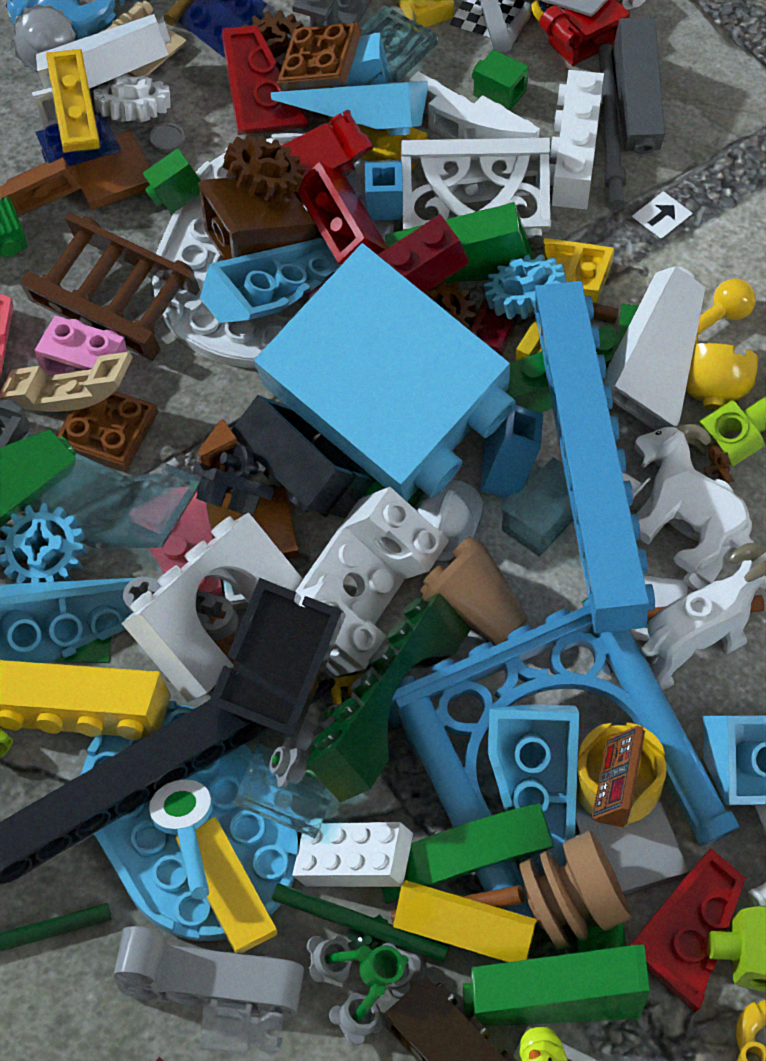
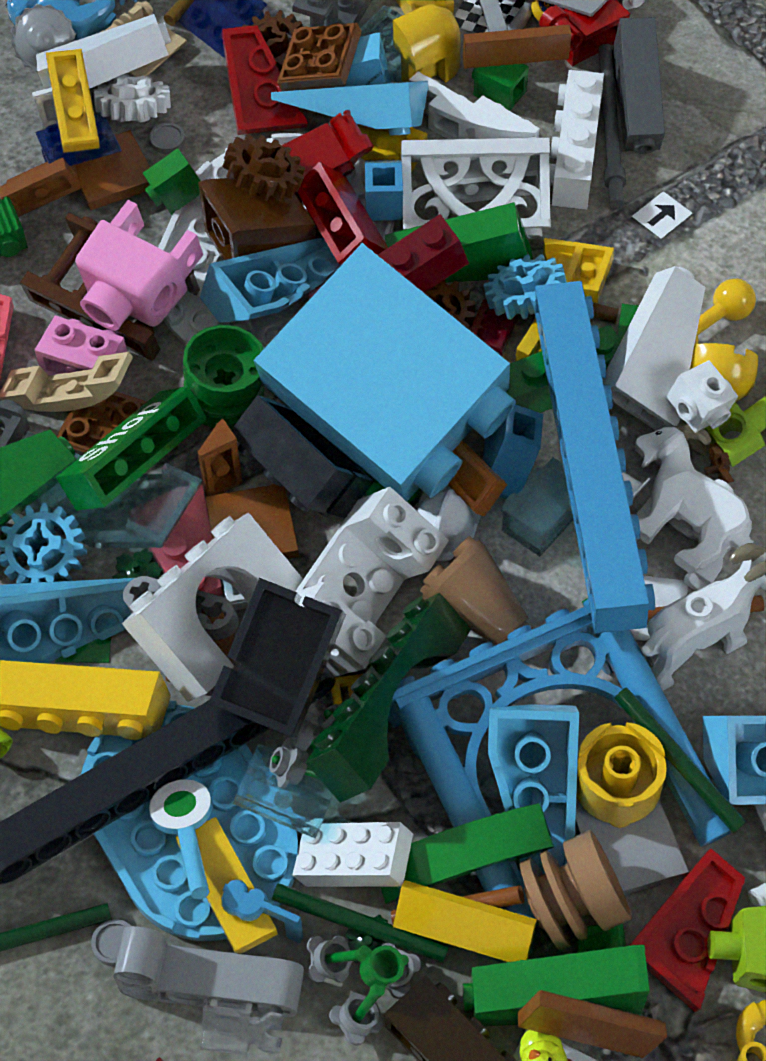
(107, 940): none -> light grey piece
(131, 275): none -> bright pink piece
(131, 448): none -> green brick
(140, 566): none -> dark green plant
(222, 372): none -> green wheel
(238, 466): black hips -> none
(251, 904): none -> dark azure piece
(428, 42): none -> yellow brick
(476, 481): none -> orange tile
(516, 46): none -> dark orange tile
(591, 1024): none -> dark orange tile
(618, 777): slope -> none
(682, 762): none -> dark green bar
(702, 397): none -> white brick

